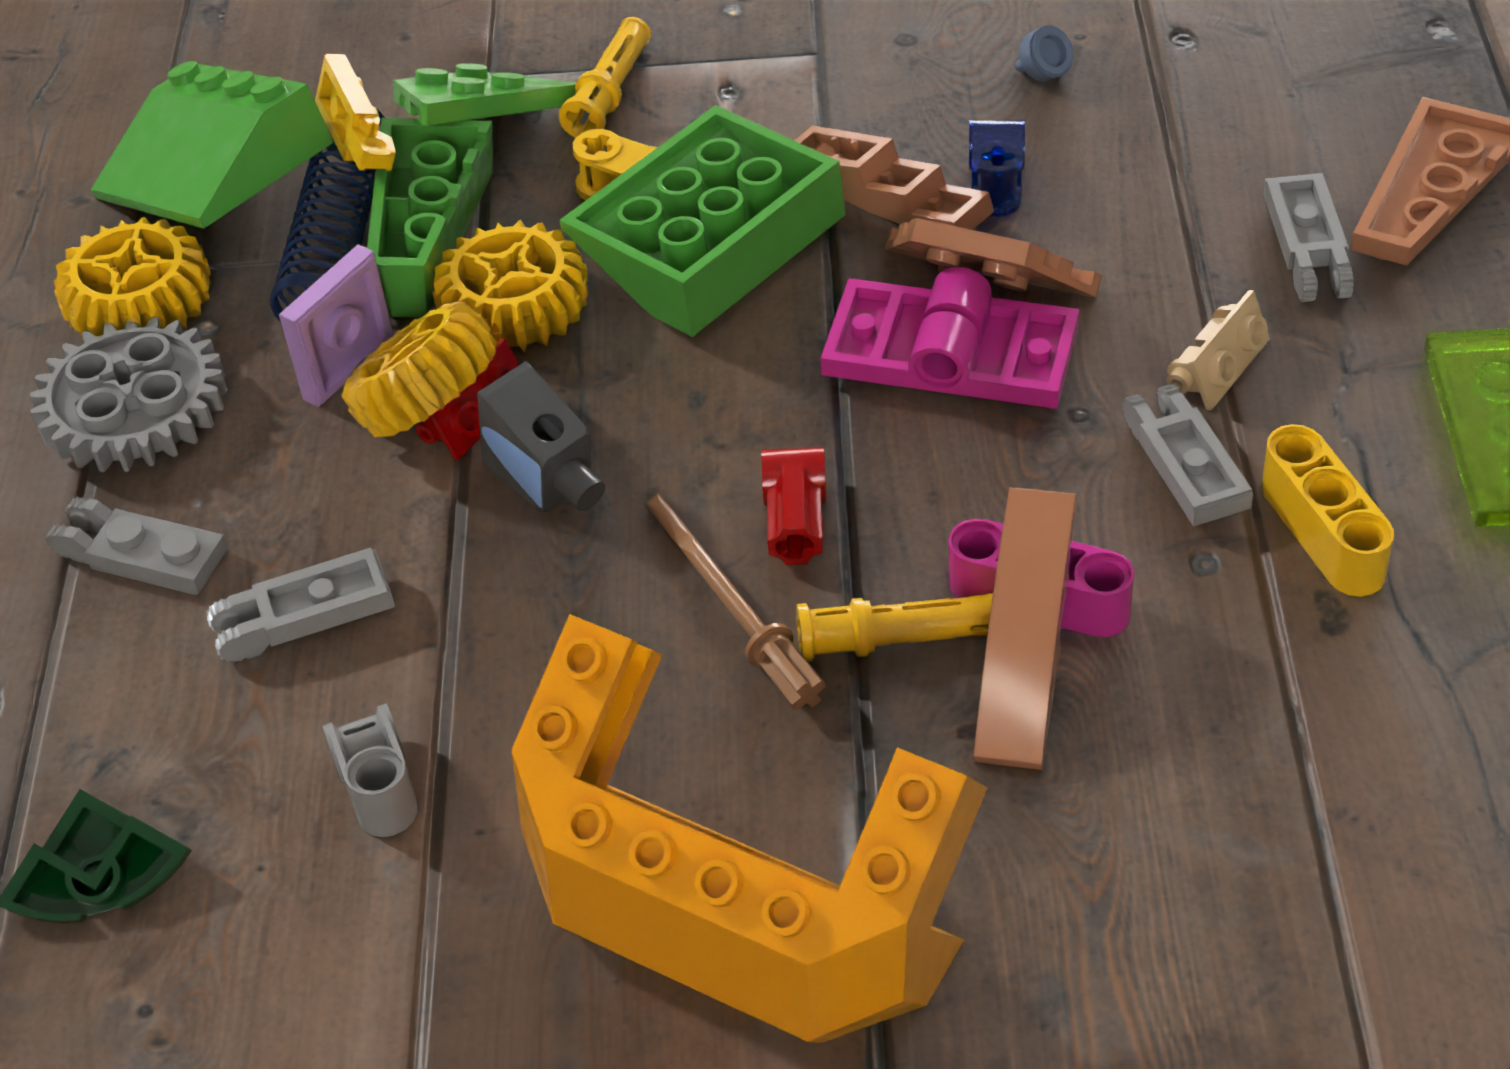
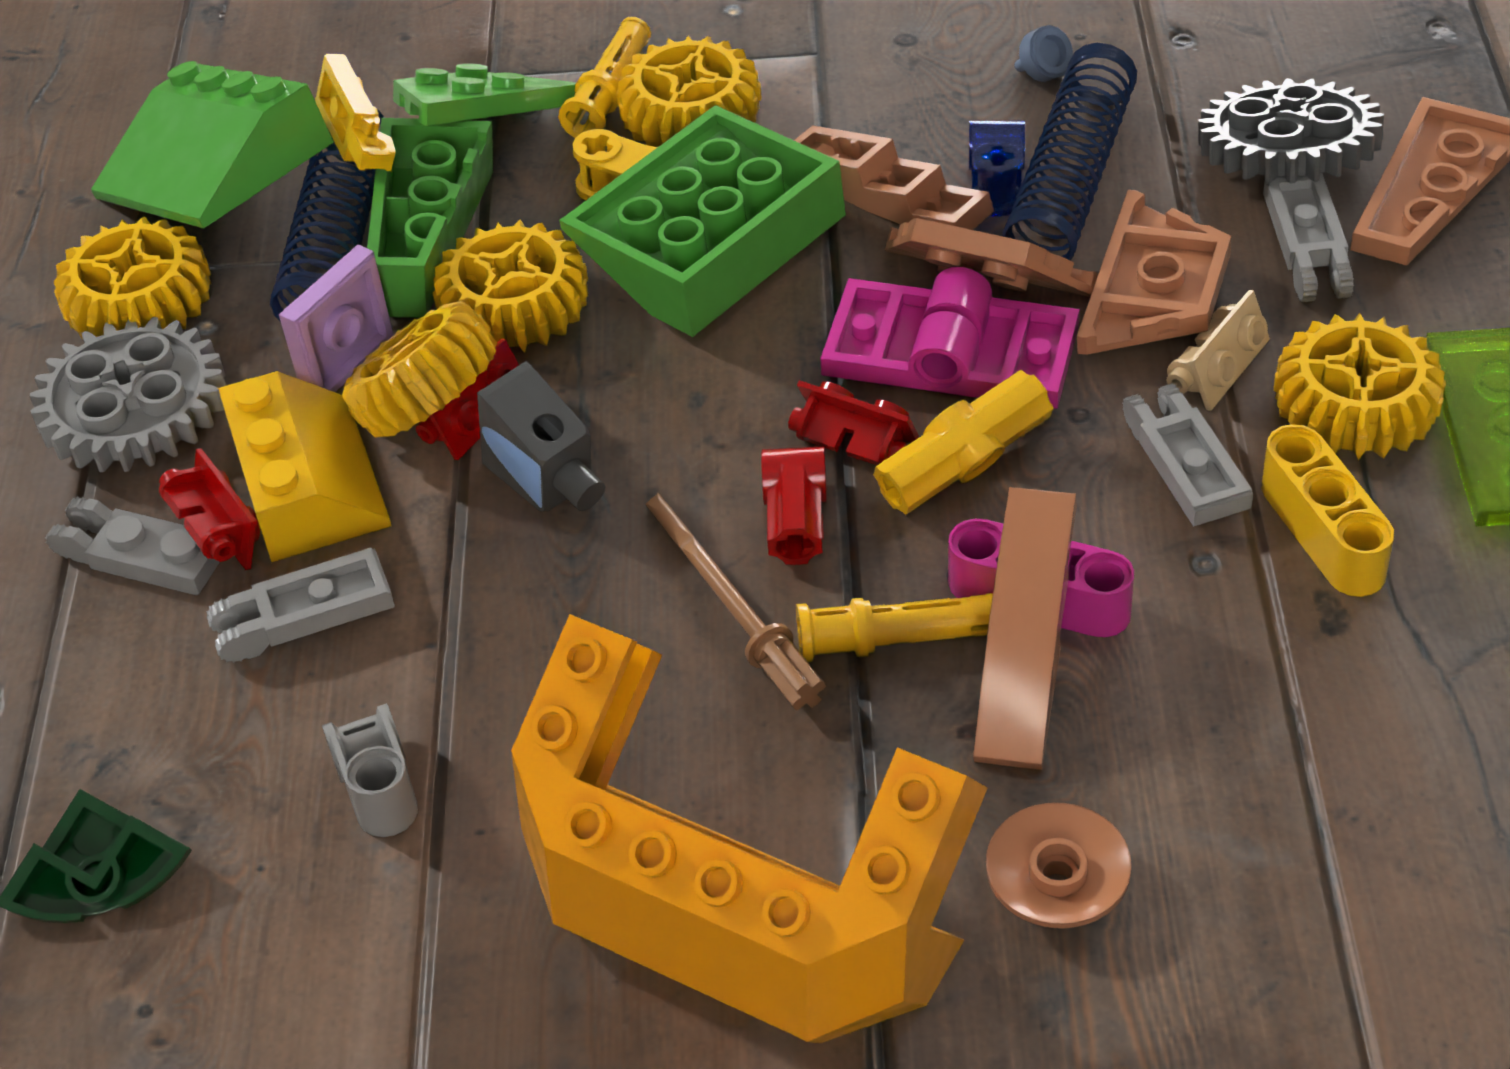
(211, 510): none -> red hinge
(302, 464): none -> yellow slope
(682, 82): none -> yellow gear
(833, 411): none -> red hinge
(963, 441): none -> yellow piece
(1063, 842): none -> nougat dish
(1070, 83): none -> dark blue piece
(1154, 279): none -> nougat wing
(1291, 130): none -> dark grey gear
(1360, 385): none -> yellow gear

